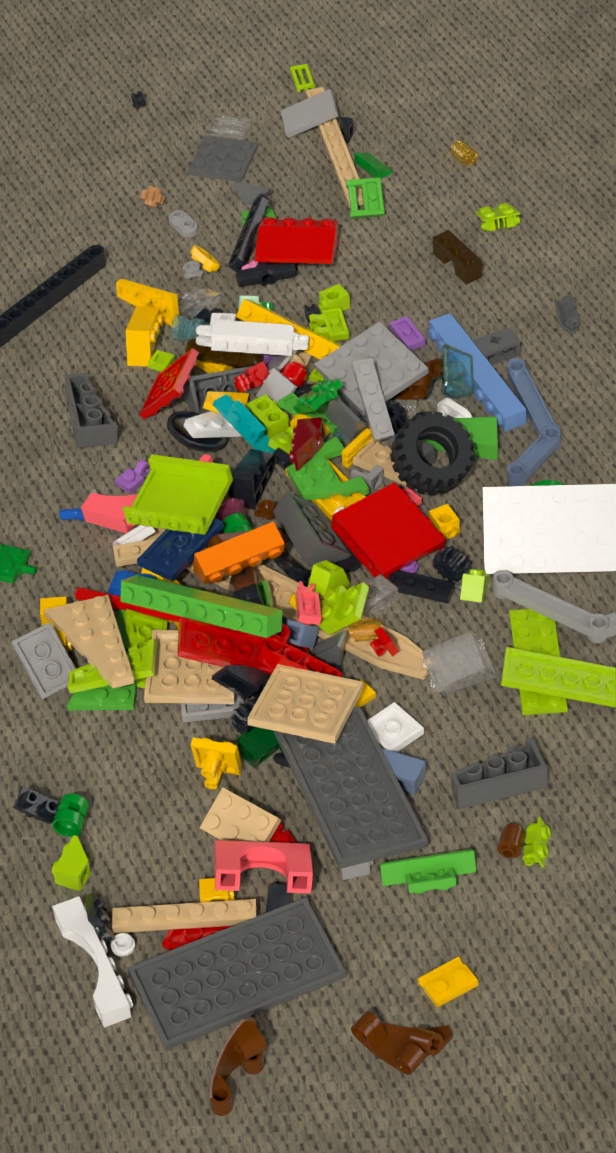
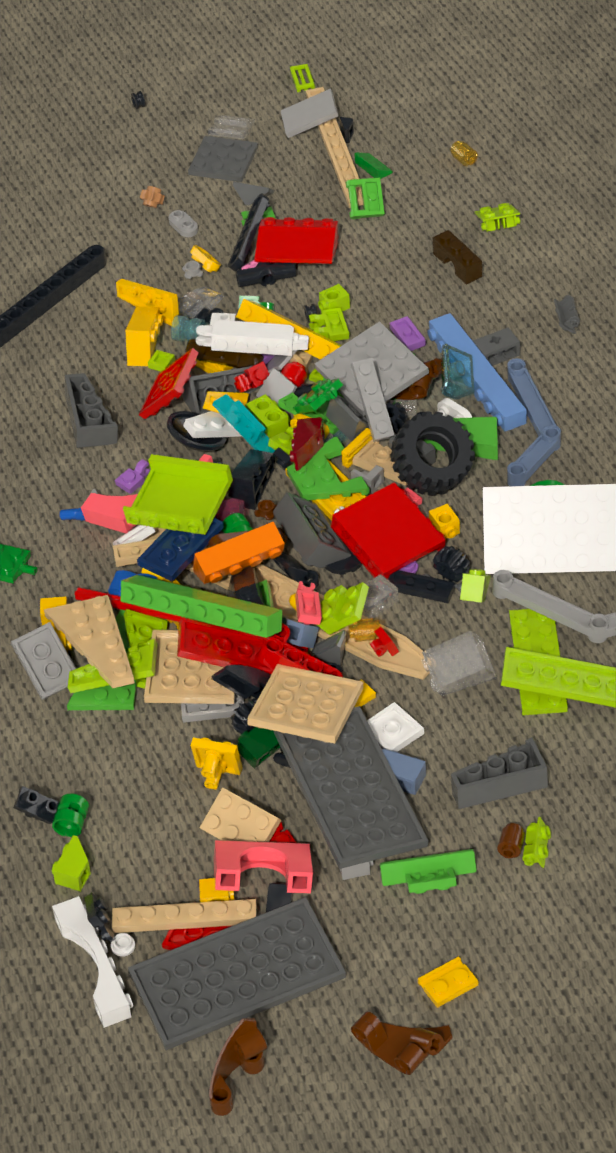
(327, 576): lime slope -> none

